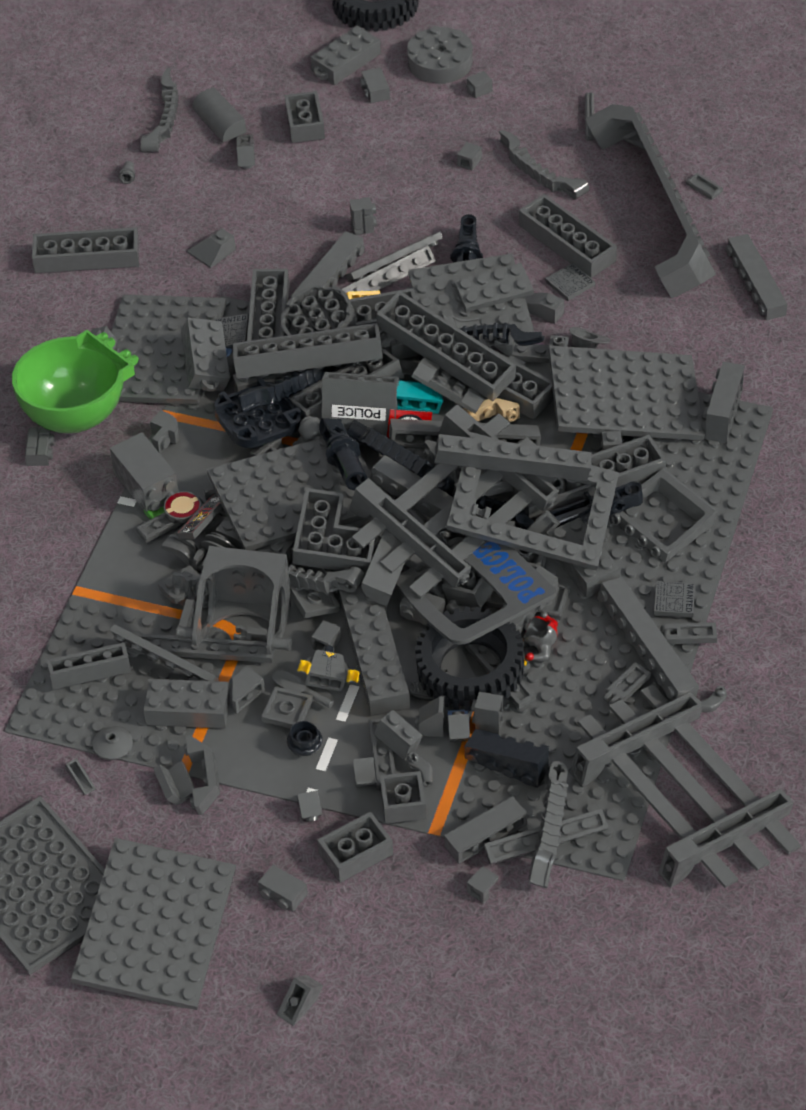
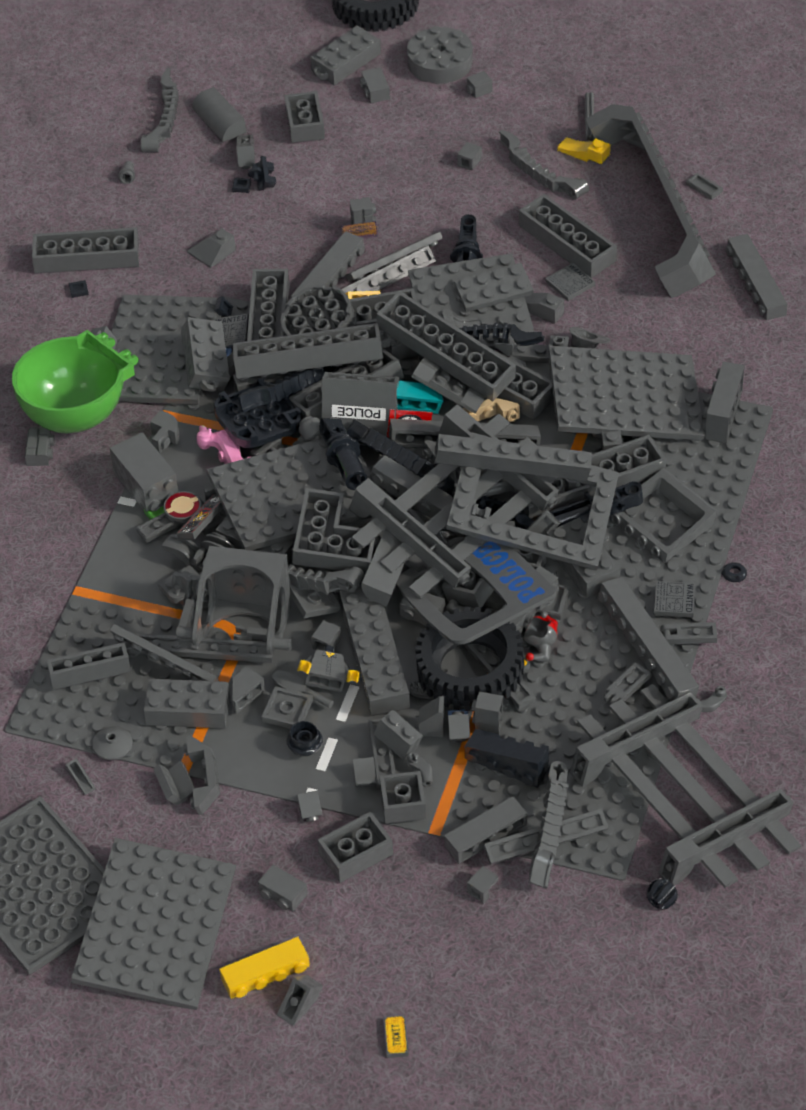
(78, 289): none -> black tile
(223, 307): none -> black tile
(228, 450): none -> bright pink animal
(241, 185): none -> black tile
(260, 173): none -> black hips
(264, 968): none -> yellow brick
(363, 230): none -> tile
(396, 1036): none -> tile
(595, 150): none -> yellow slope
(662, 894): none -> black piece
(734, 577): none -> black piece

